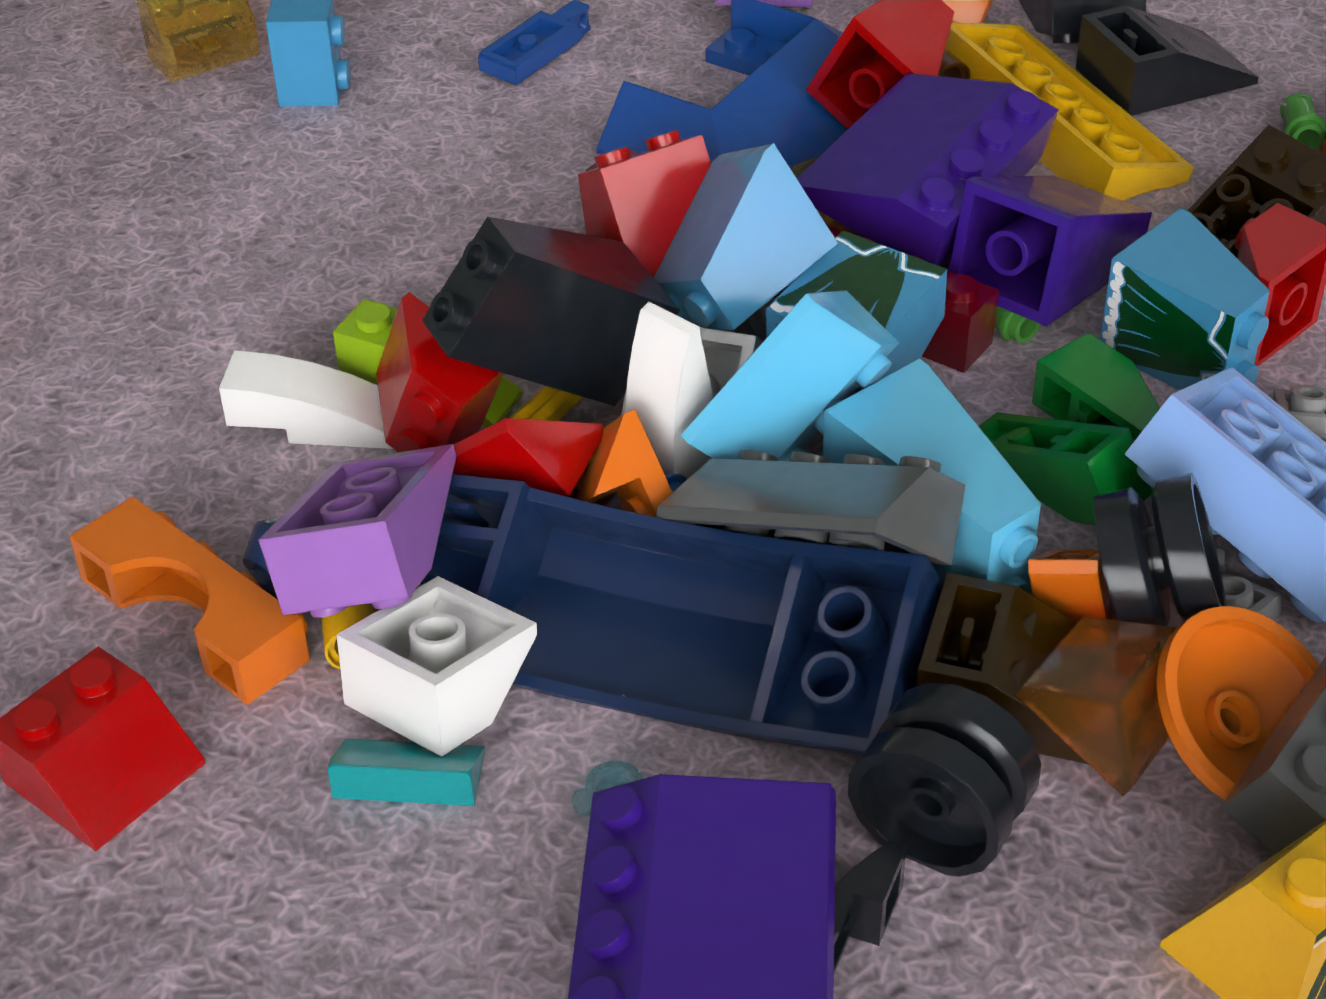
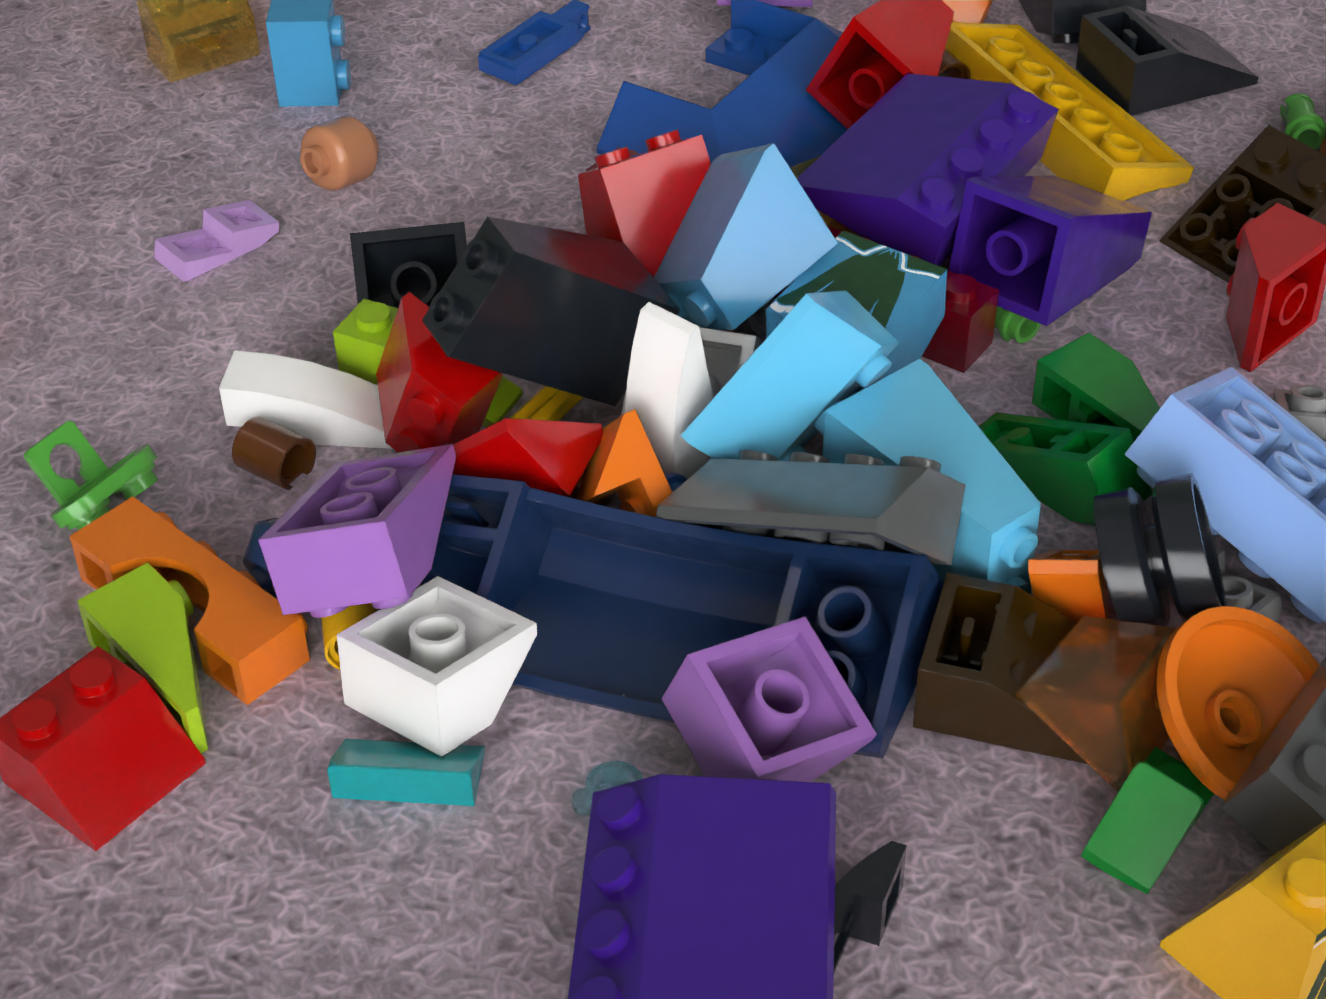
(90, 500): none -> bright green bracket
(148, 629): none -> lime slope
(224, 235): none -> lavender slope
(273, 452): none -> reddish brown beam
(339, 153): none -> nougat head
(406, 261): none -> black slope
(767, 707): none -> medium lavender slope
(945, 778): black wheel -> none
(1147, 821): none -> green slope
(1184, 305): dark azure slope -> none

